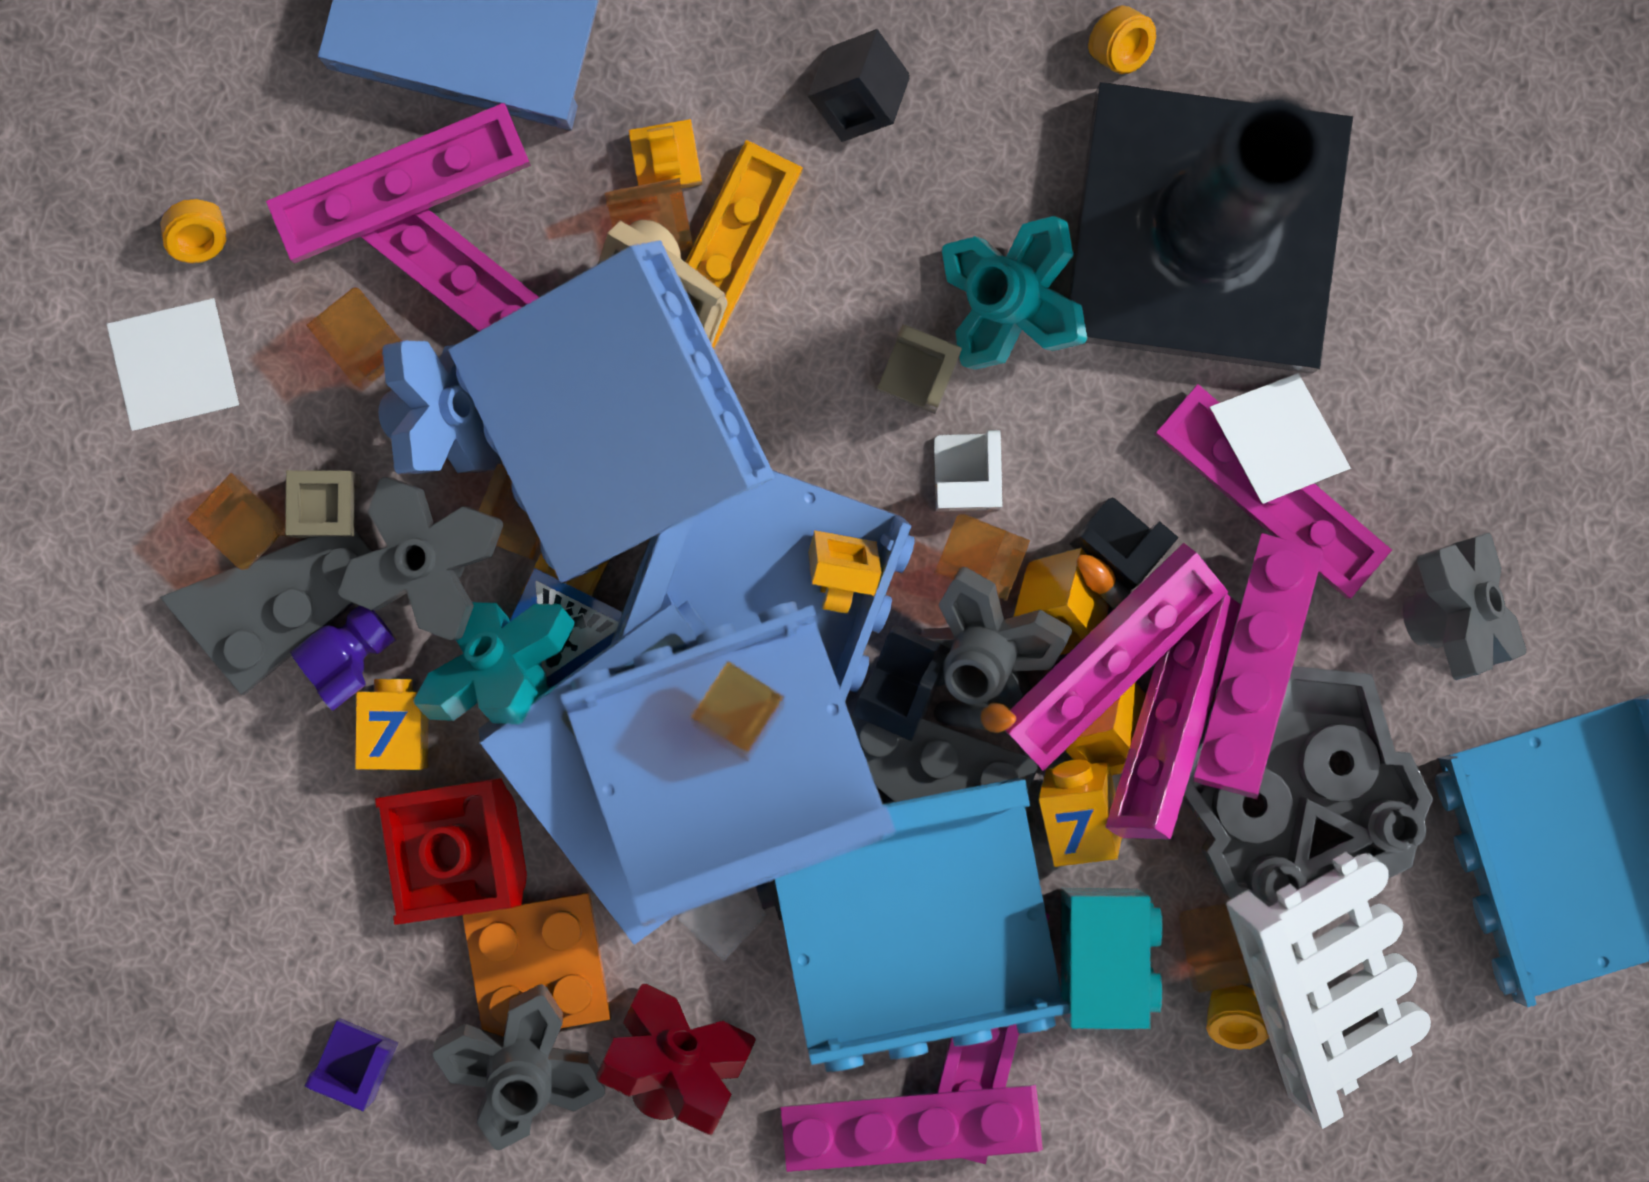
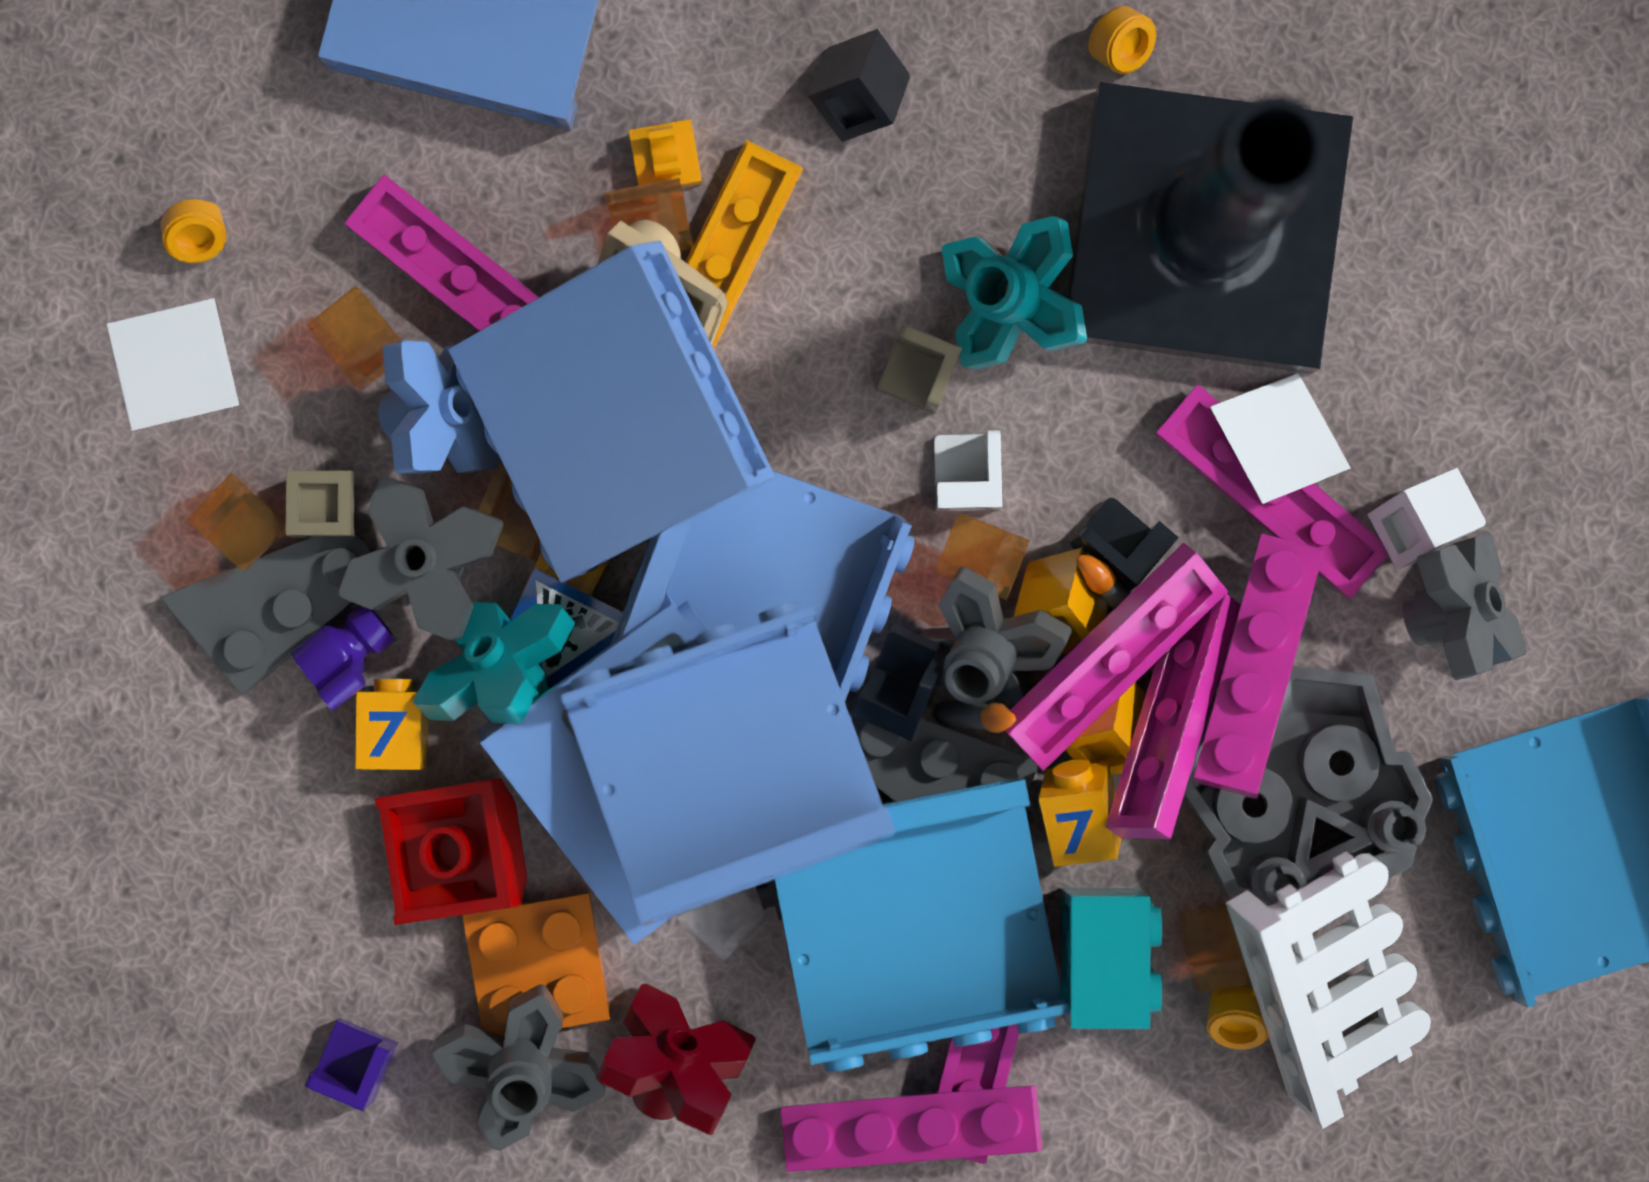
(398, 183): dark pink plate -> none
(738, 711): clear orange panel -> none
(843, 567): light orange tile -> none
(1426, 517): none -> white panel

